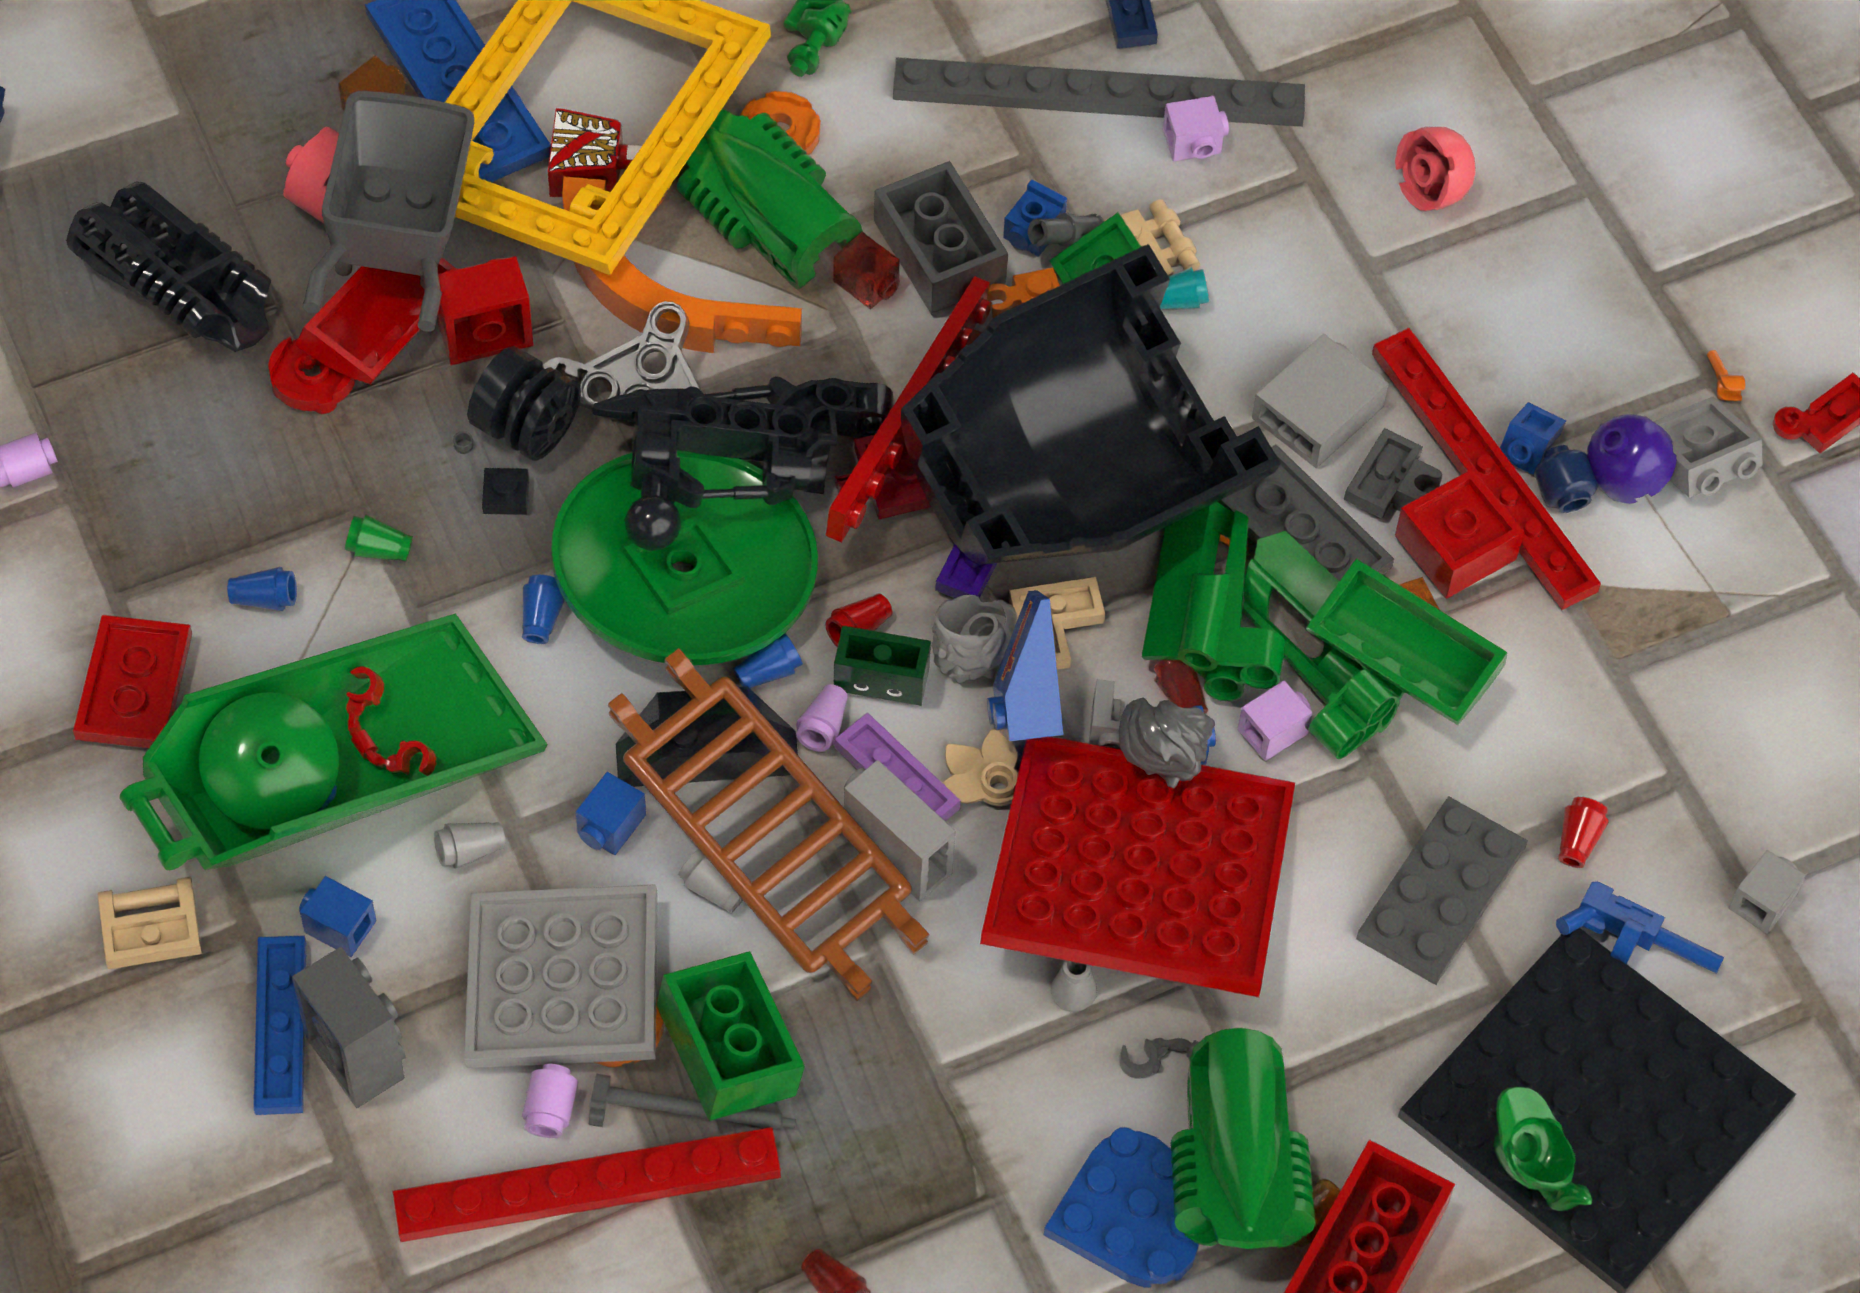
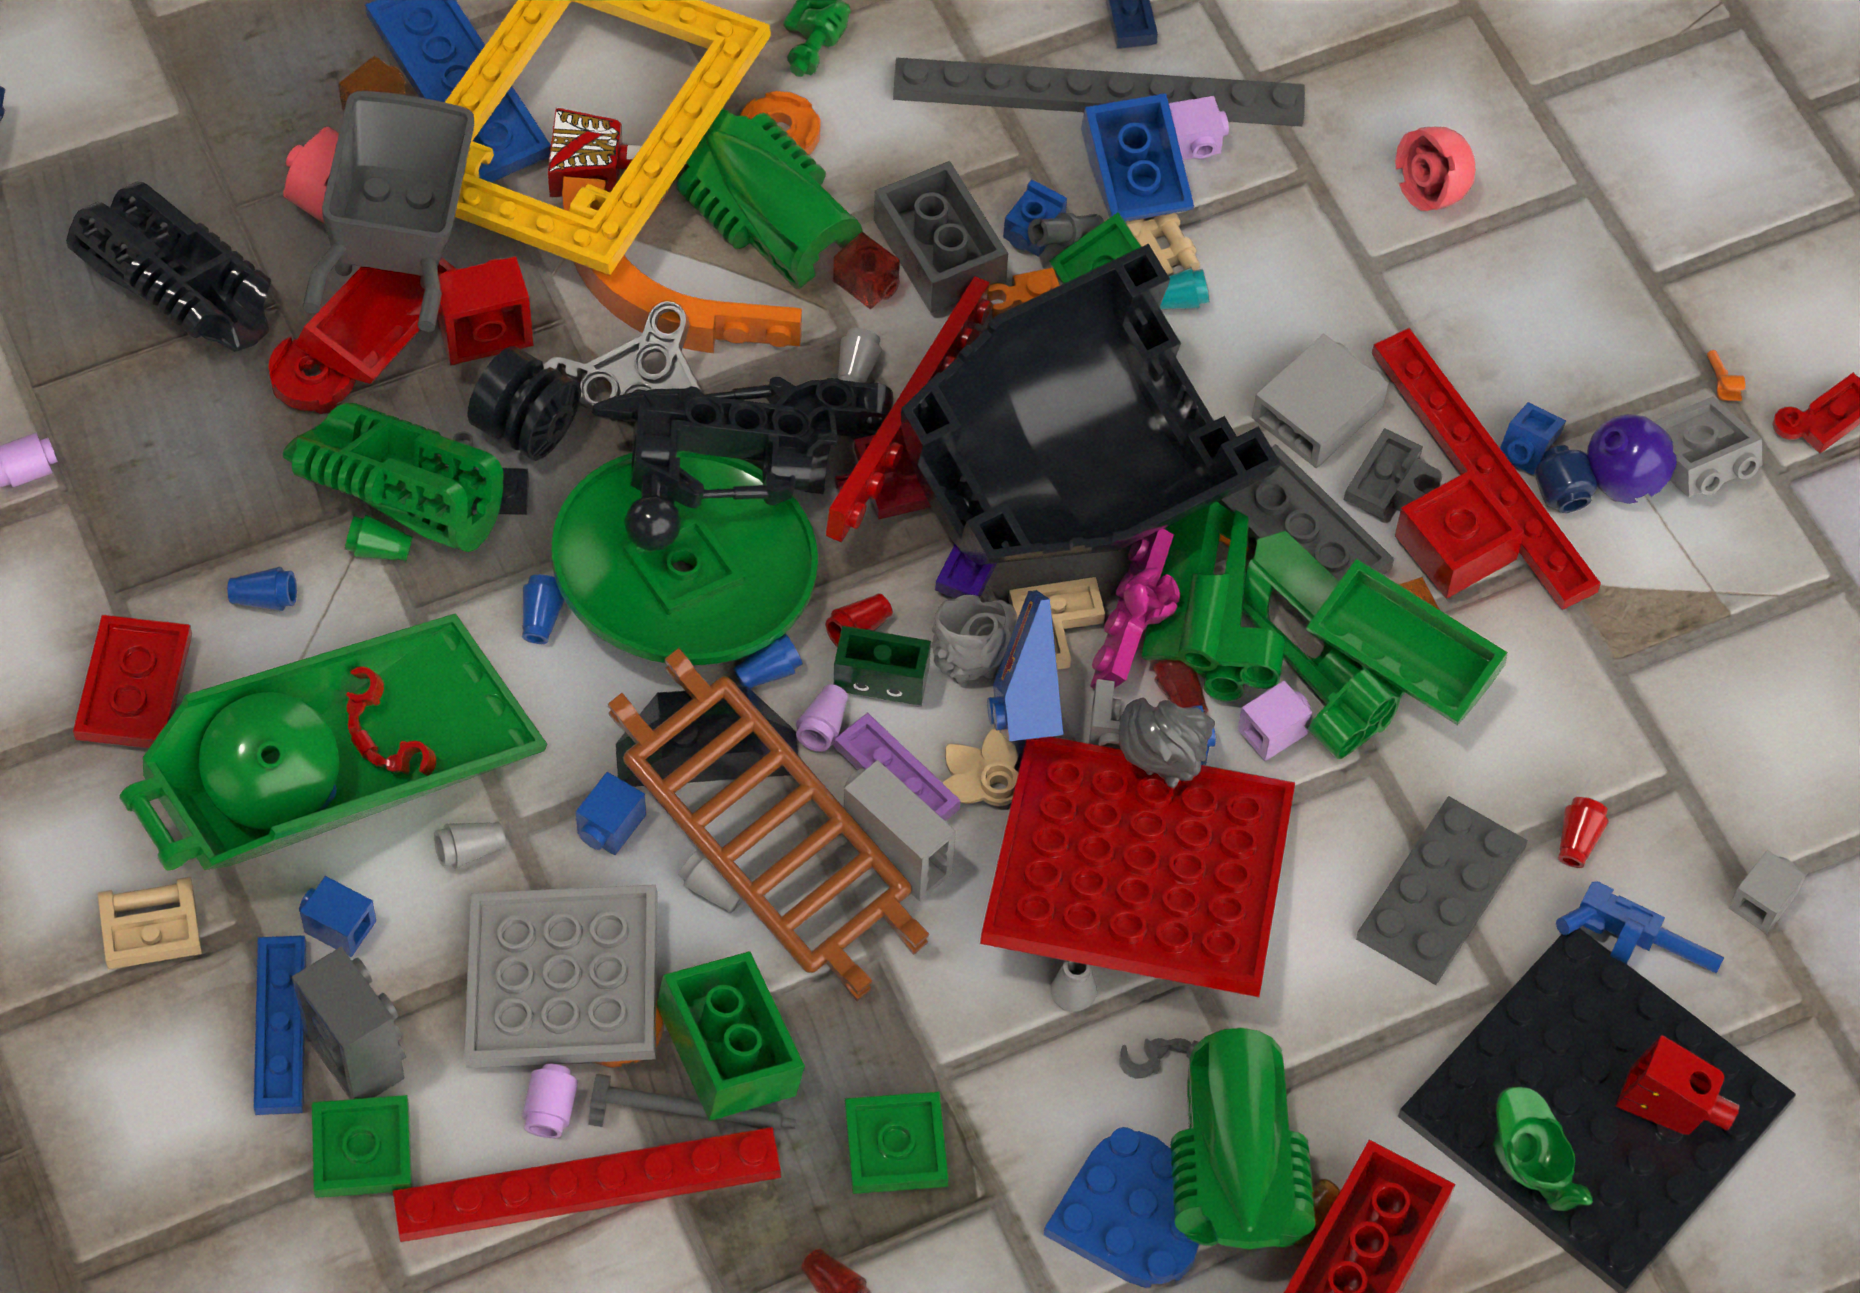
(361, 1146): none -> green plate
(401, 475): none -> green connector
(858, 354): none -> light grey cone
(896, 1142): none -> green plate
(1136, 157): none -> blue slope
(1142, 601): none -> dark pink plate
(1676, 1089): none -> red torso

